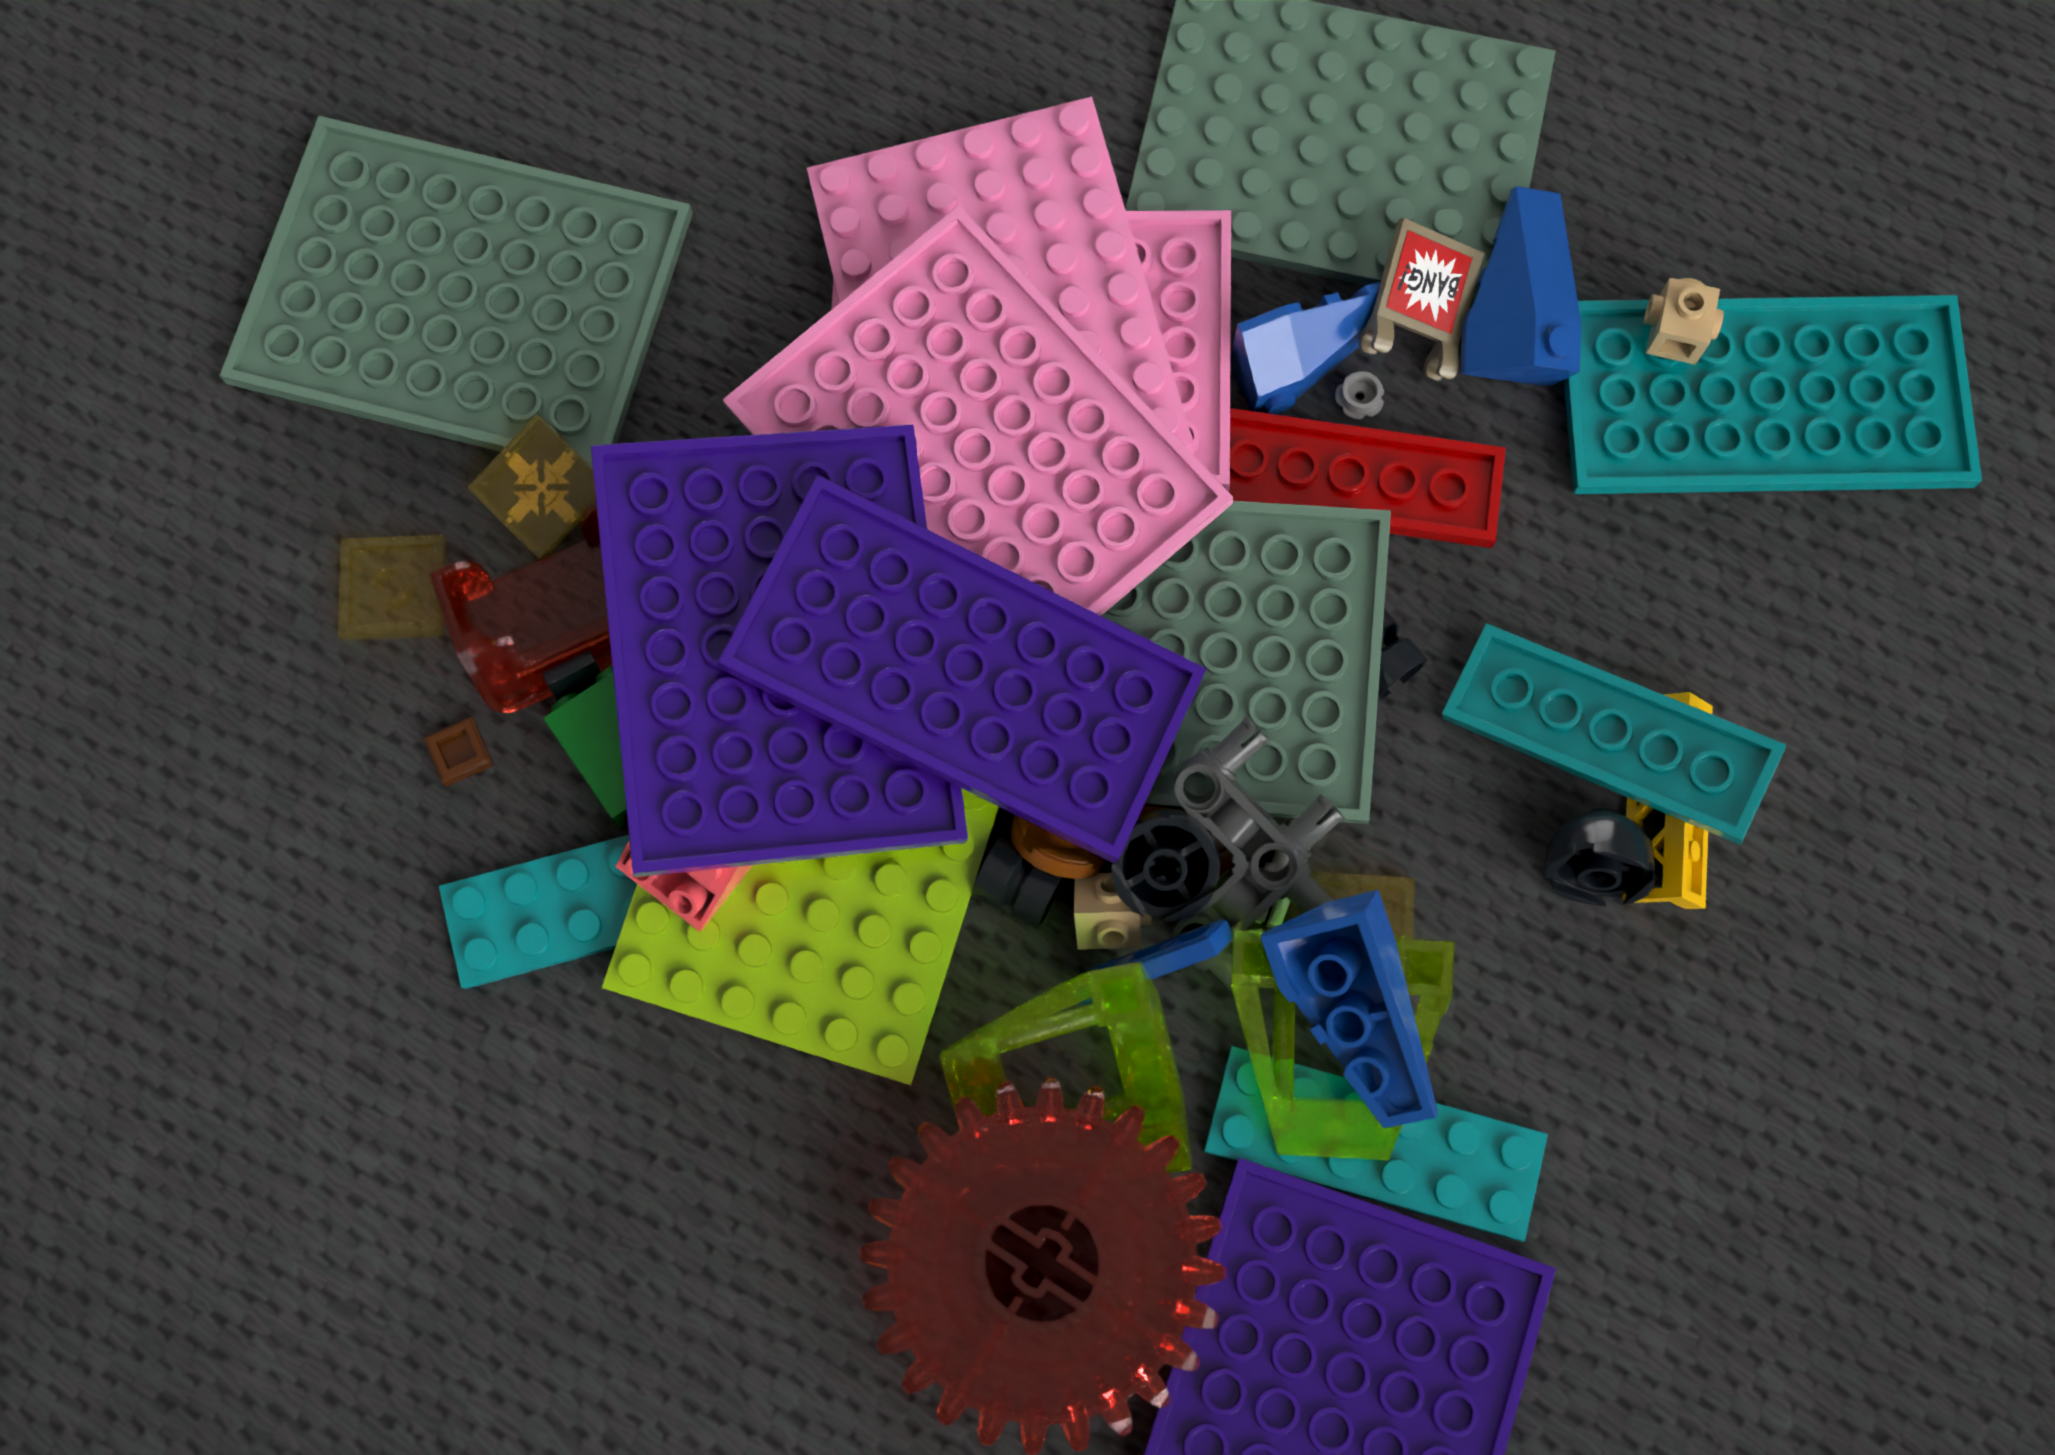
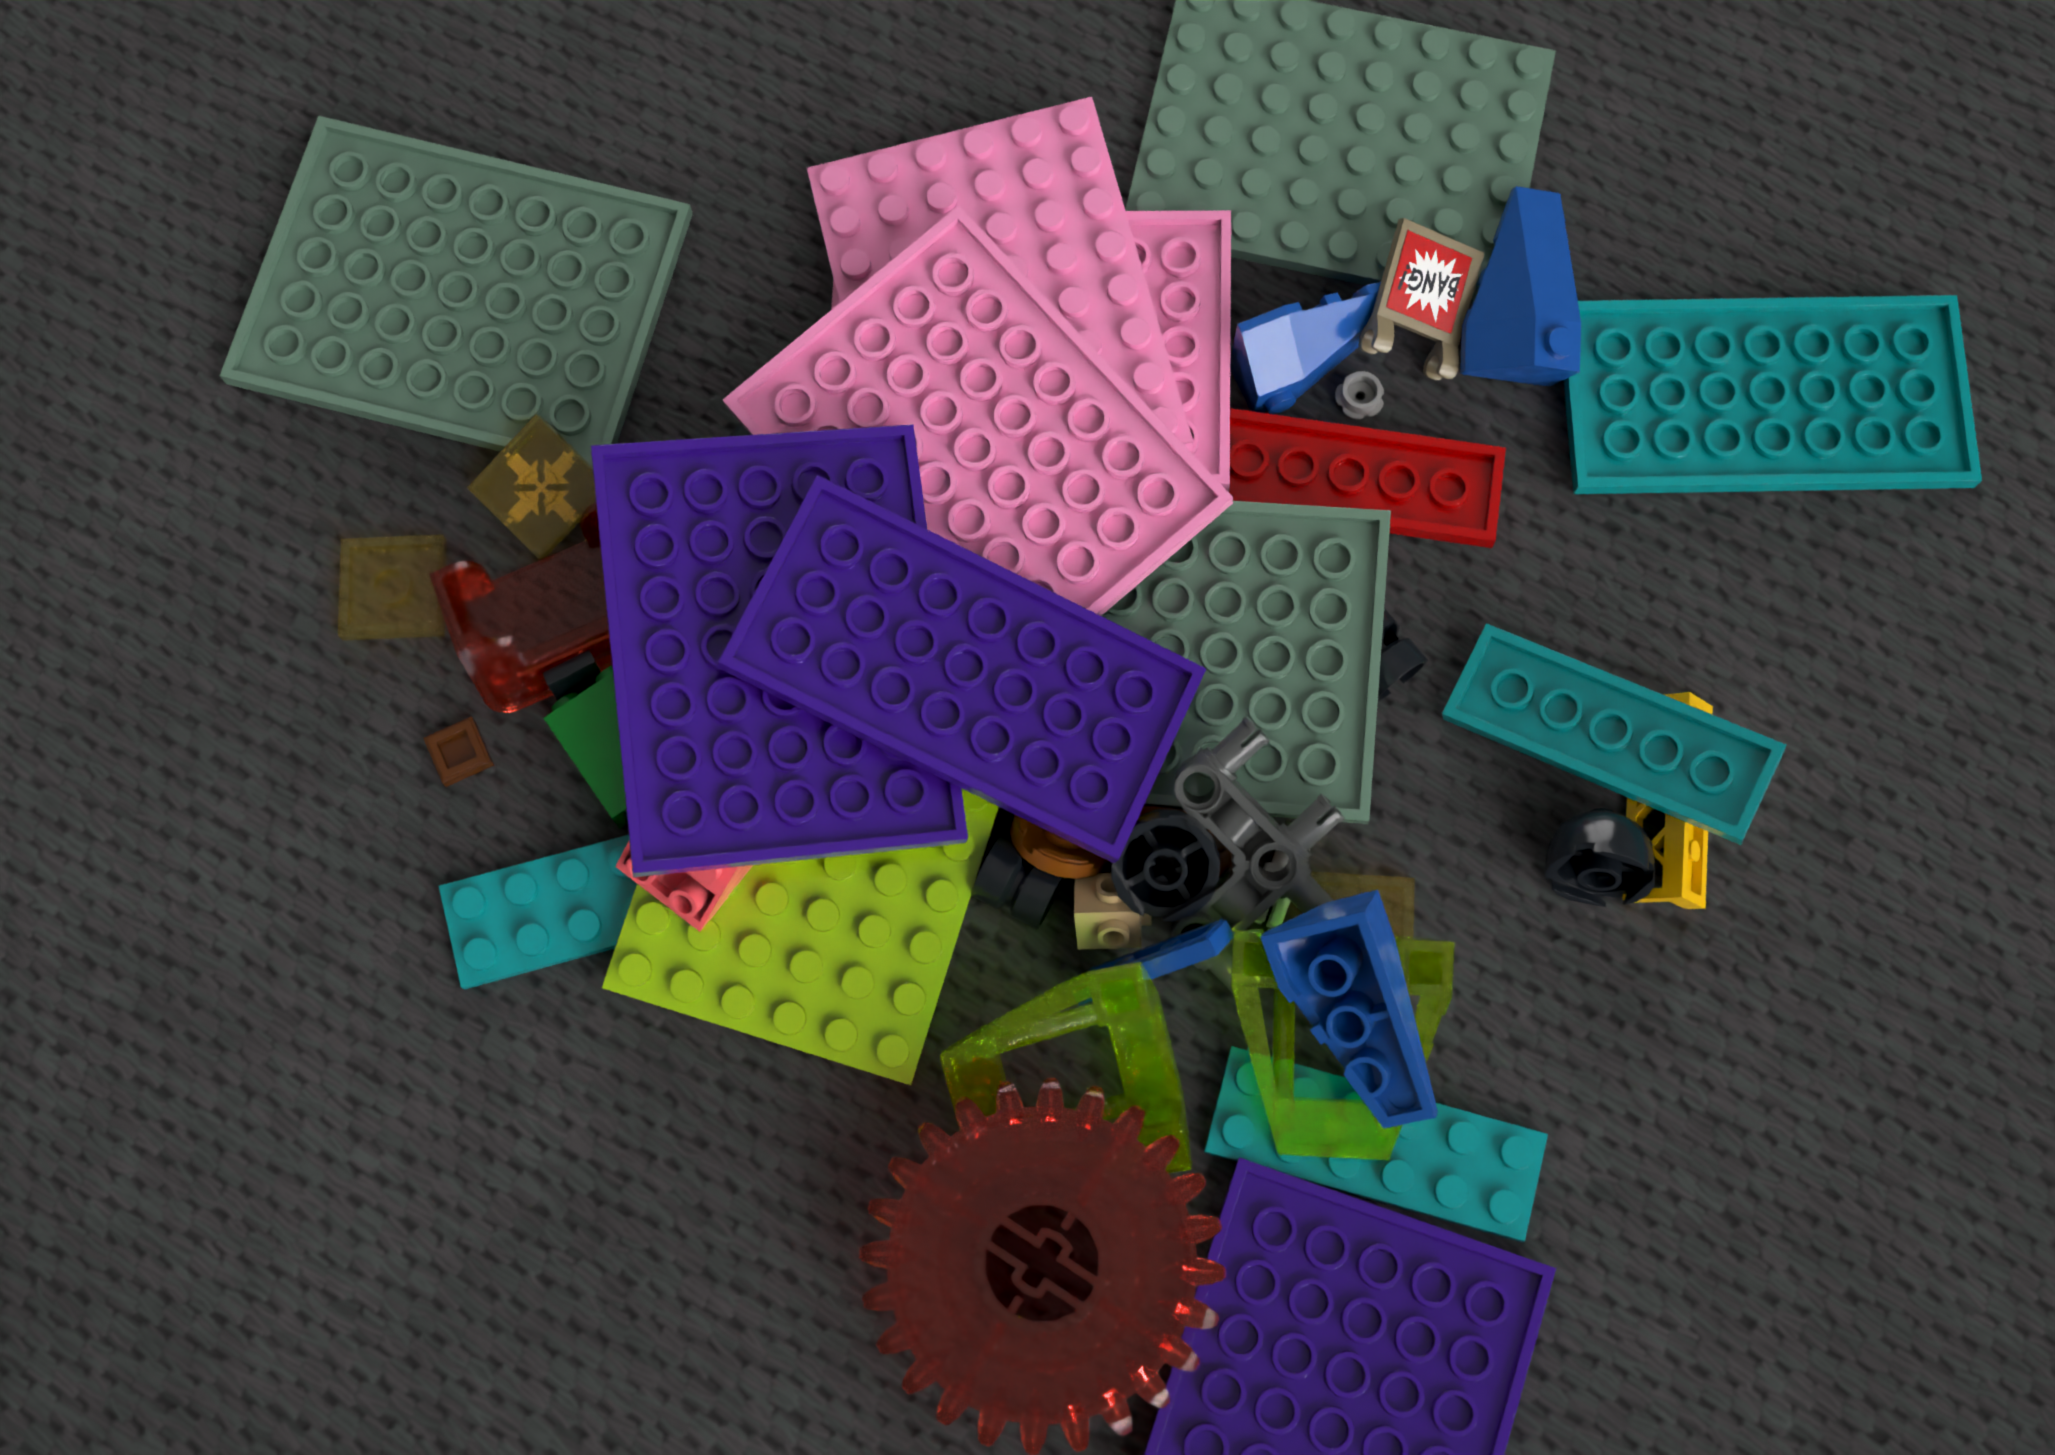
(1683, 320): tan brick -> none

